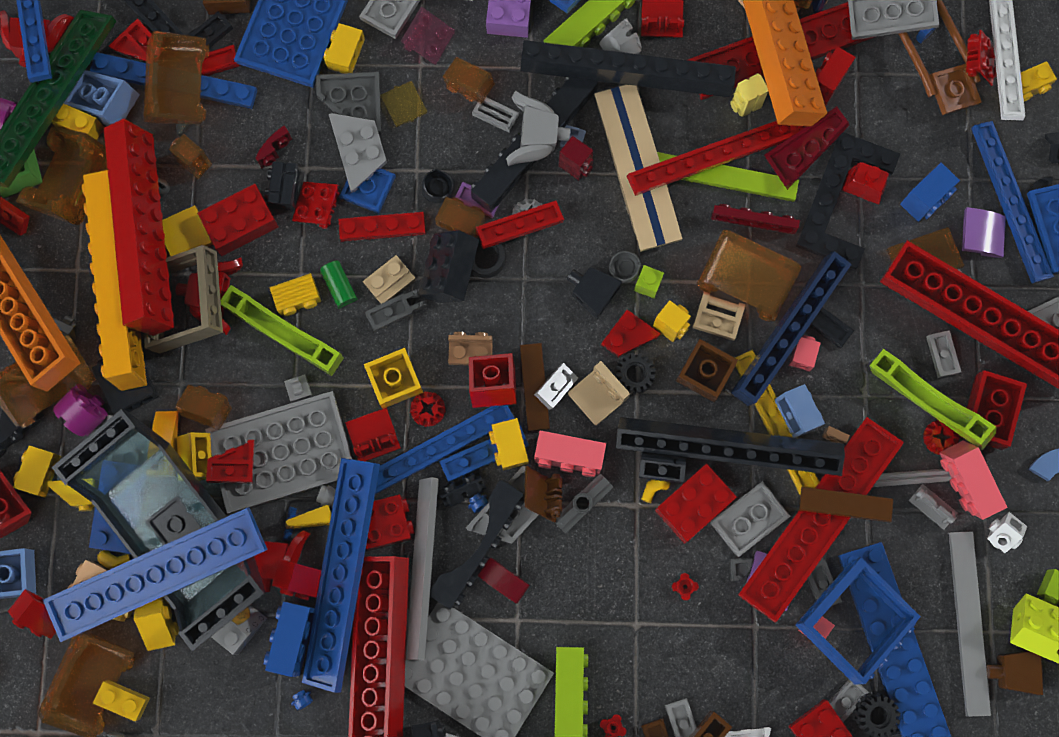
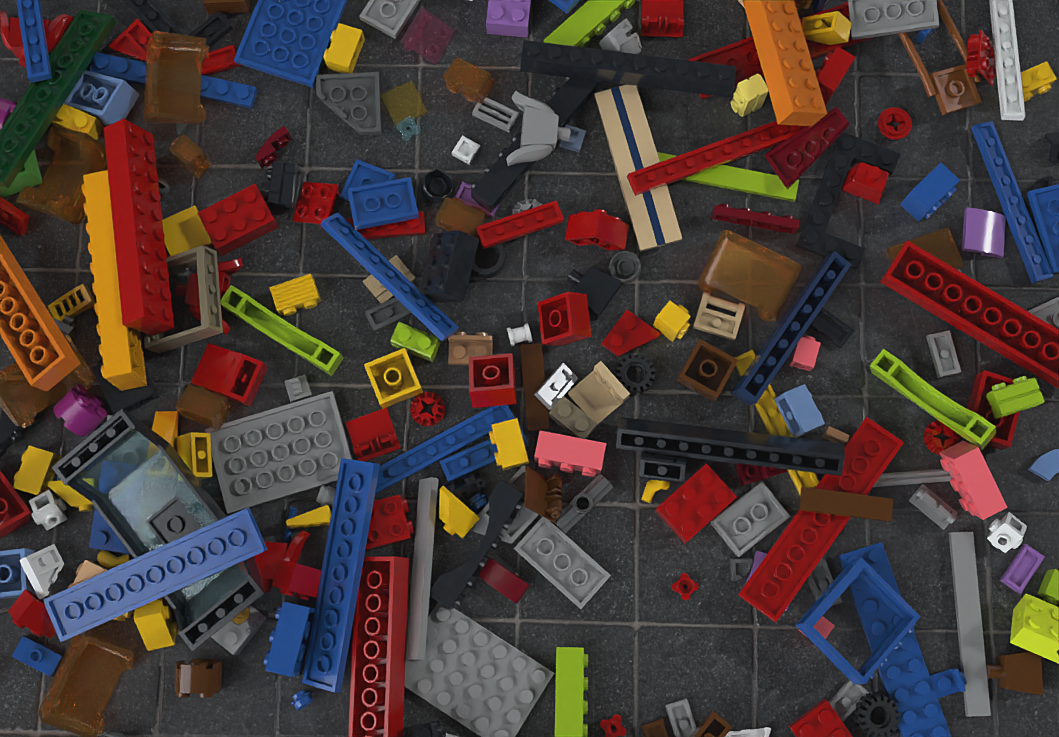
(37, 656): none -> blue plate
(42, 569): none -> white wing
(49, 514): none -> white brick
(73, 294): none -> yellow slope
(121, 700): yellow brick -> none
(198, 676): none -> reddish brown brick
(230, 374): none -> red slope
(233, 465): red wing -> none
(338, 284): green brick -> none
(358, 148): light grey wing -> none
(382, 203): none -> blue plate
(389, 276): none -> blue plate
(408, 122): none -> clear light blue plate
(415, 341): none -> lime brick
(455, 514): none -> yellow slope
(466, 150): none -> white tile
(519, 334): none -> white bush
(562, 562): none -> light grey plate
(564, 319): none -> red brick
(572, 419): none -> dark tan brick
(576, 158): dark red brick -> none
(597, 229): none -> red brick
(649, 281): lime brick -> none
(751, 473): none -> dark red slope
(827, 28): none -> yellow slope
(899, 116): none -> red gear
(948, 682): none -> blue bracket
(1015, 397): none -> lime brick
(1022, 568): none -> medium lavender tile

